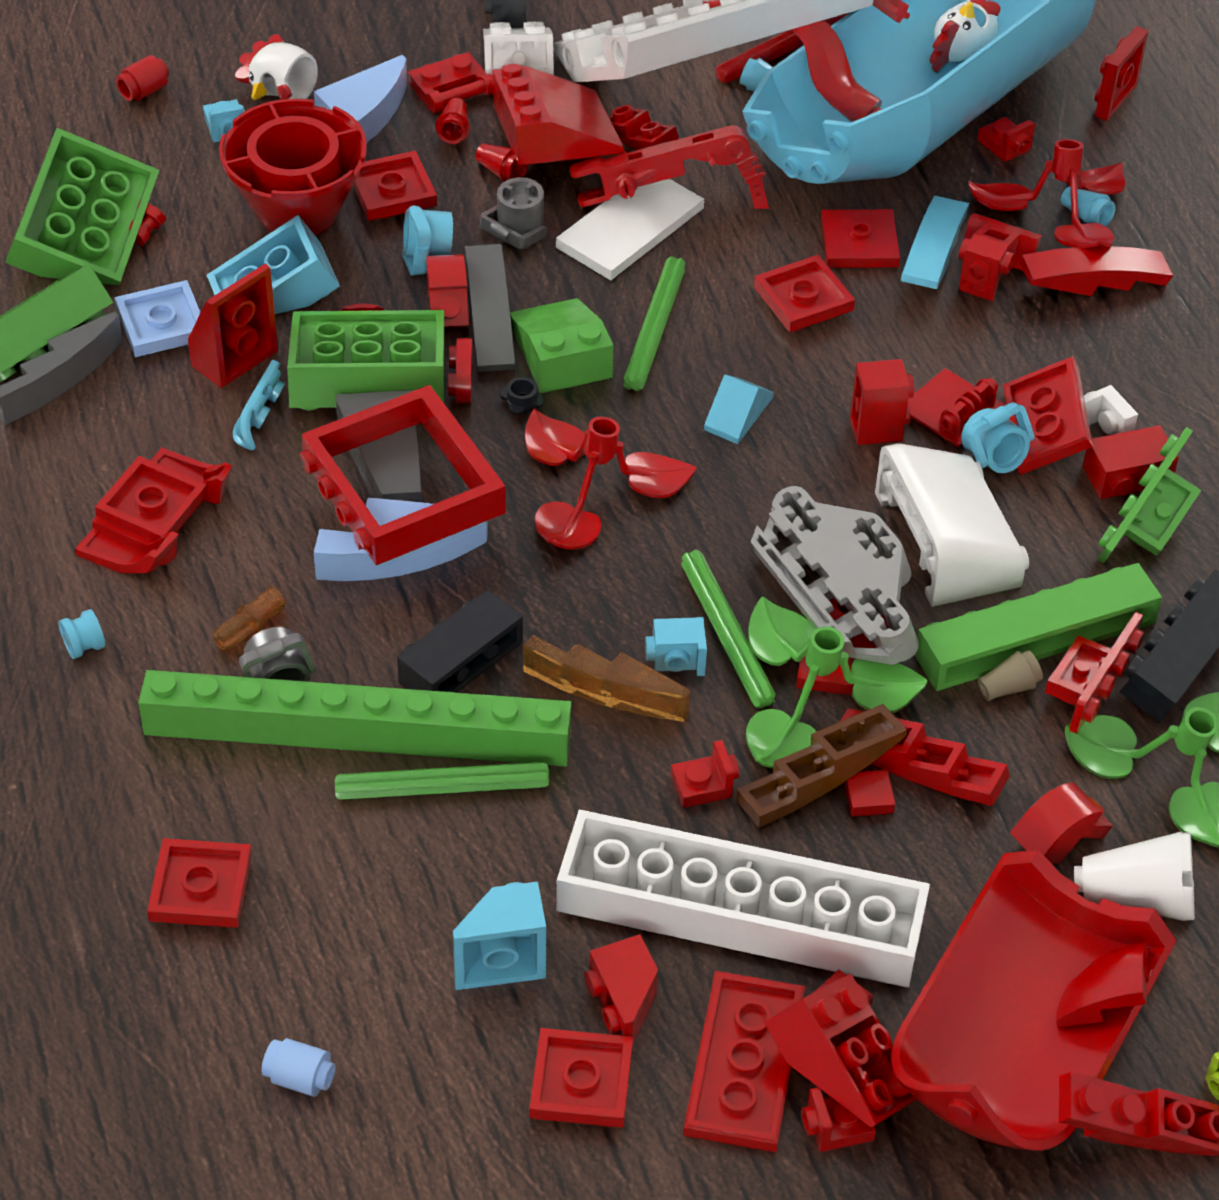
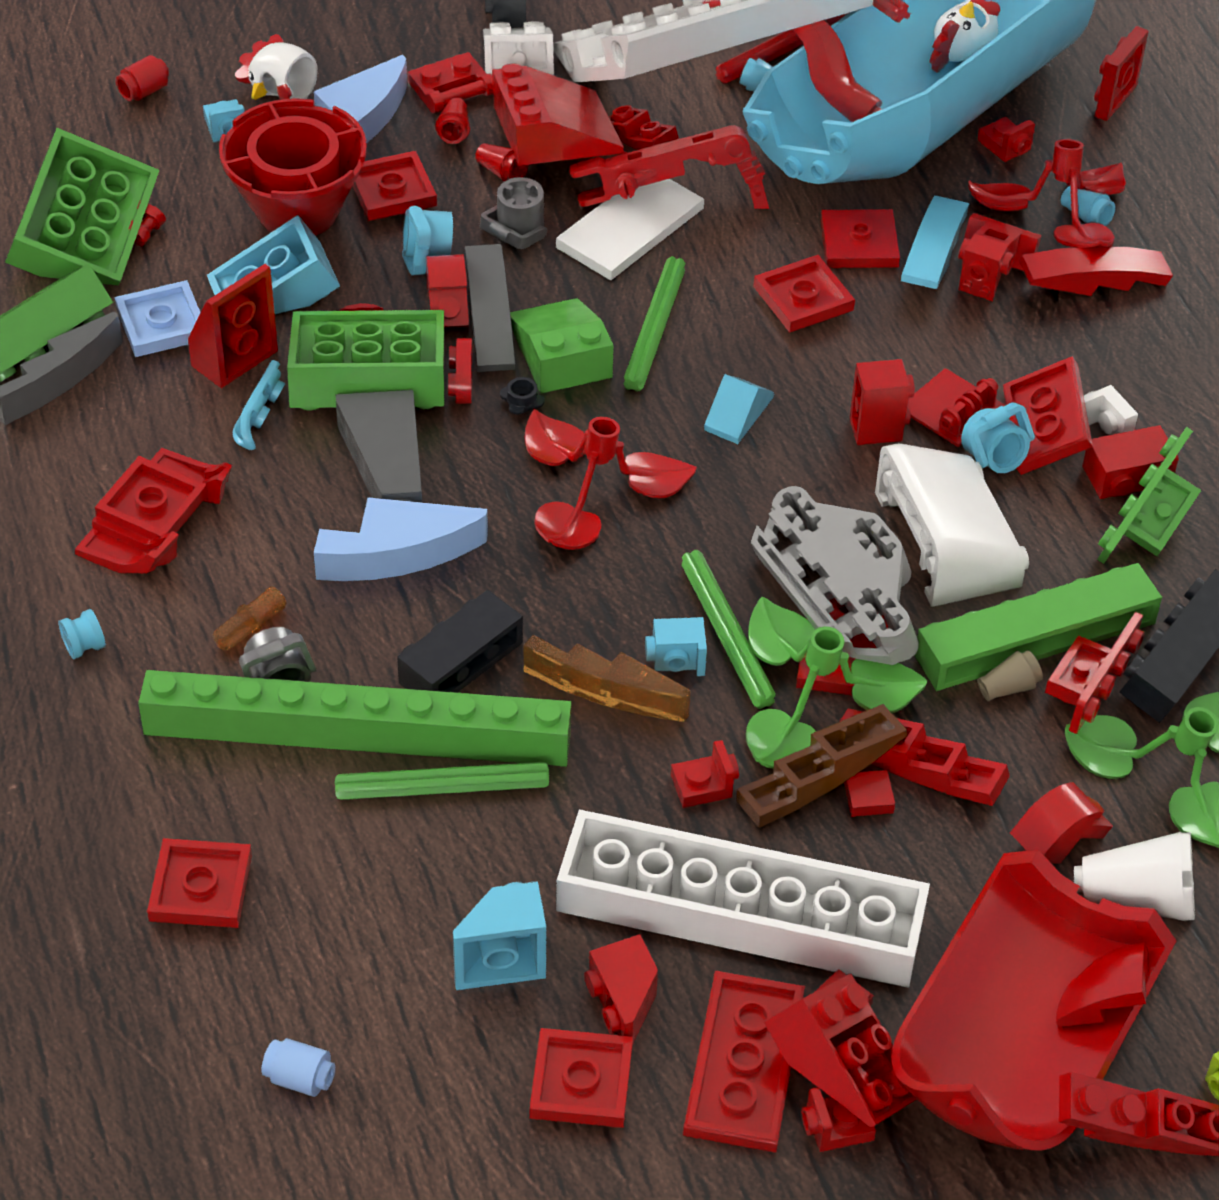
(385, 542): red window -> none

